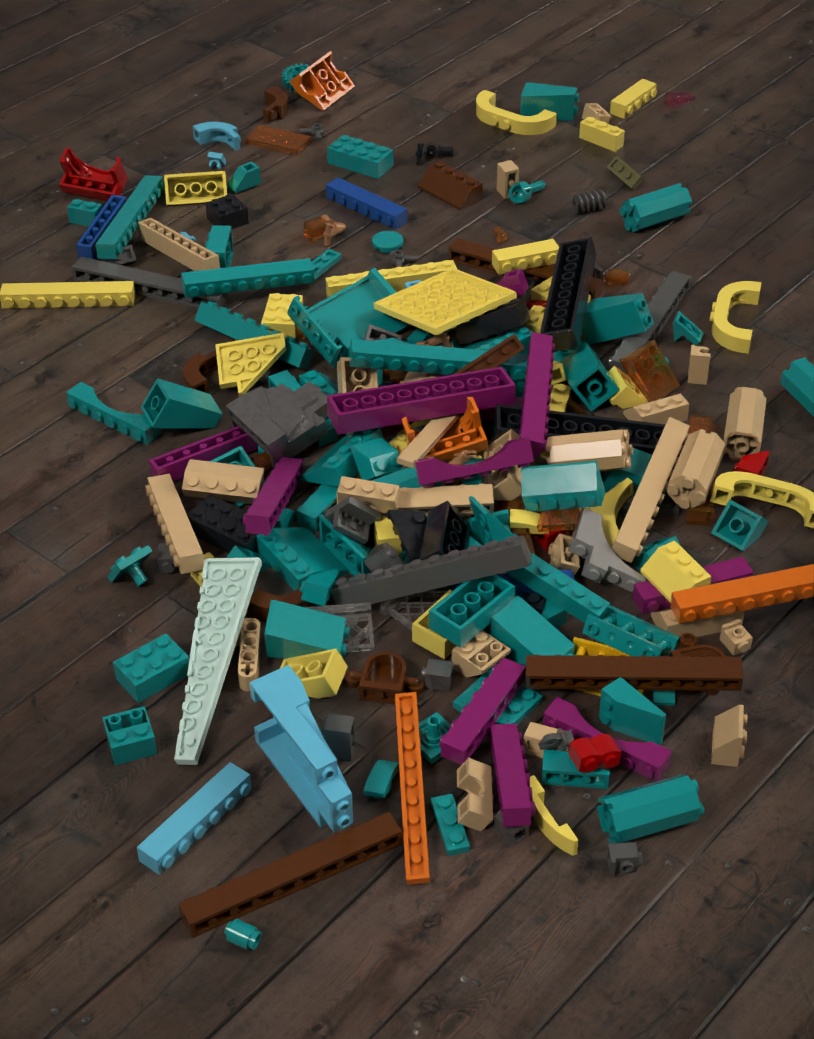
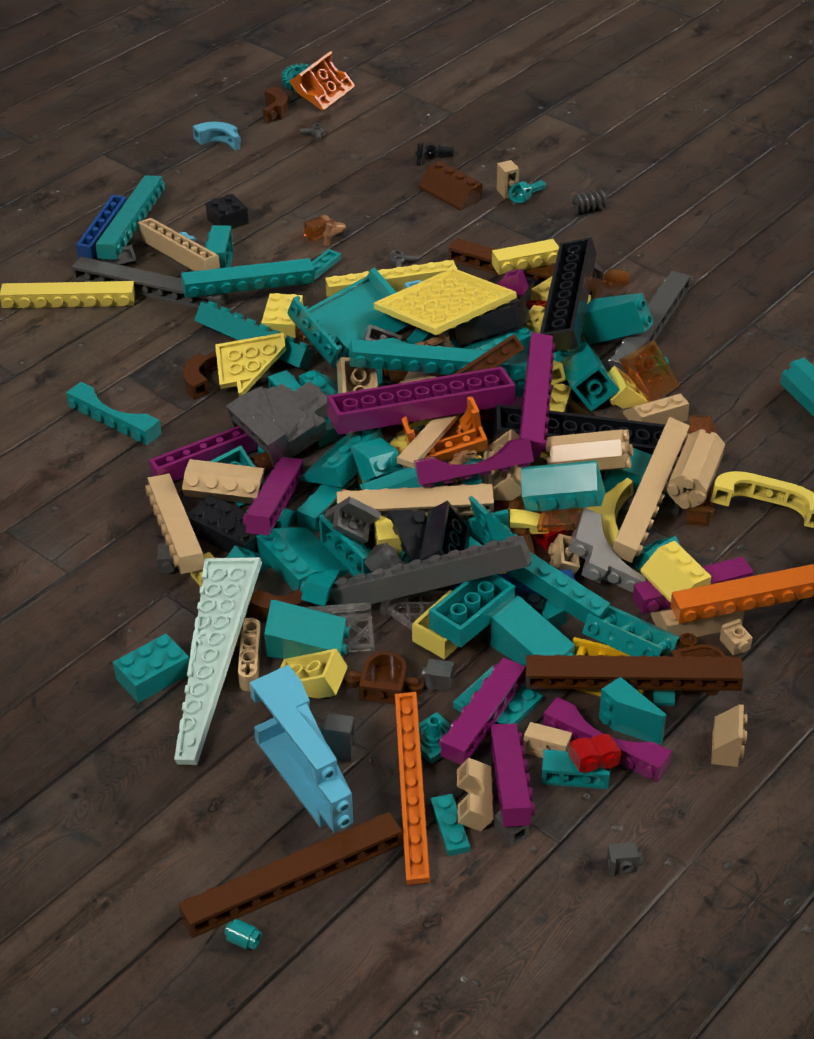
(83, 212): teal slope -> none
(96, 183): red piece -> none
(129, 735): teal slope -> none
(131, 565): teal plate -> none
(180, 407): teal slope -> none
(194, 187): light yellow slope -> none
(194, 818): medium azure brick -> none
(216, 159): medium azure tile -> none
(245, 177): teal slope -> none
(278, 139): clear orange tile -> none
(360, 156): teal brick -> none
(366, 203): blue brick -> none
(380, 779): teal slope -> none
(382, 495): tan arch -> none
(387, 241): teal tile -> none
(478, 654): tan slope -> none
(502, 235): clear orange arm -> none
(510, 121): light yellow arch -> none
(549, 97): teal slope -> none
(559, 740): dark grey piece -> none
(560, 836): light yellow slope -> none
(596, 111): tan hinge -> none
(602, 134): light yellow brick -> none
(625, 173): olive plate -> none
(633, 98): light yellow brick -> none
(650, 808): teal brick -> none
(655, 207): teal brick -> none
(676, 99): clear pink slope -> none
(685, 327): teal slope -> none
(698, 365): tan hinge -> none
(722, 331): light yellow arch -> none
(739, 526): teal slope -> none
(744, 422): tan brick -> none
(753, 463): red slope -> none

